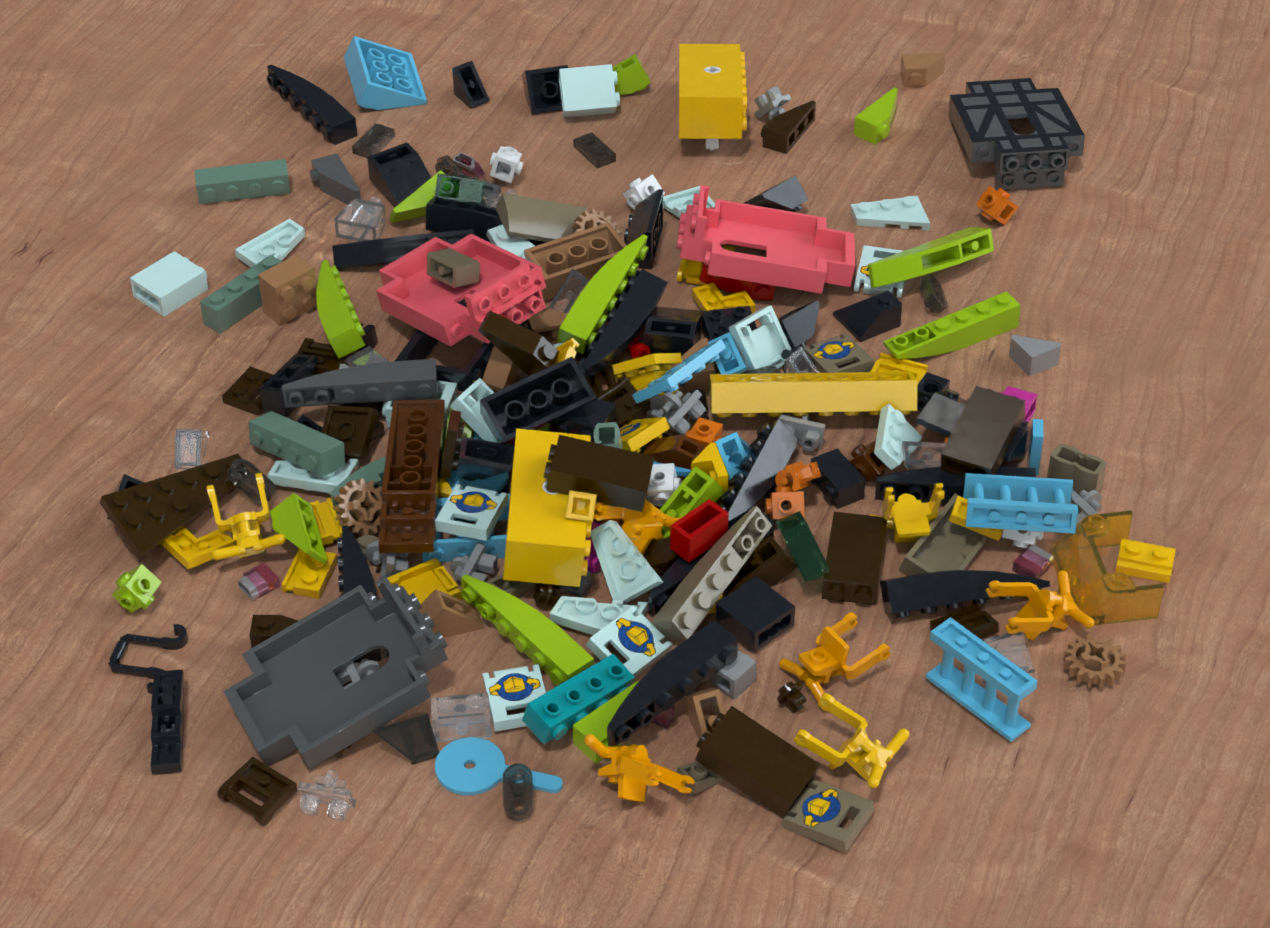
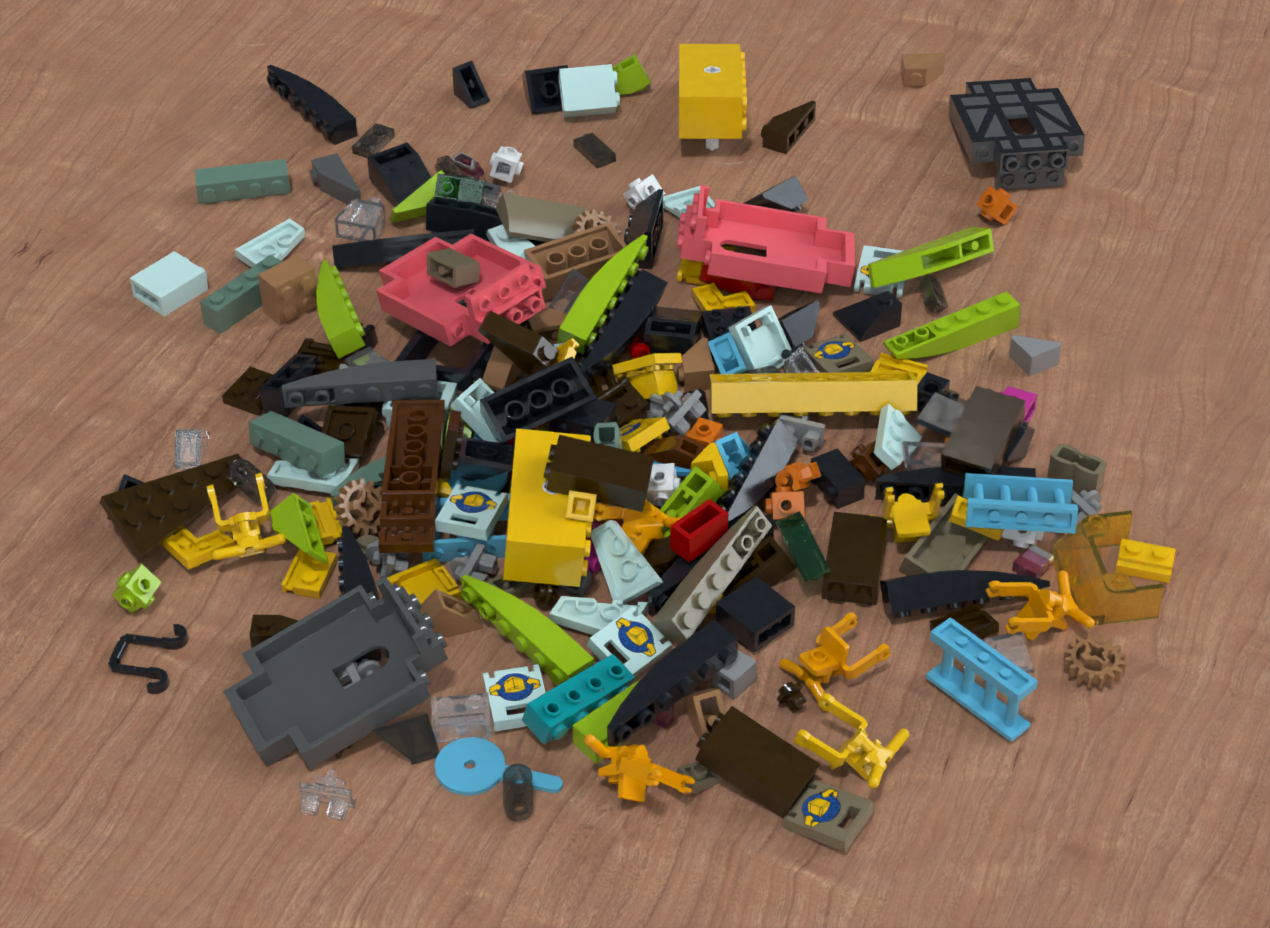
(167, 721): black slope -> none
(258, 581): clear pink piece -> none
(263, 783): dark brown plate -> none
(383, 76): medium azure slope -> none
(681, 372): medium azure wing -> none
(771, 103): light grey hips -> none
(875, 121): lime slope -> none
(897, 211): light aqua wing -> none
(1035, 444): medium azure tile -> none

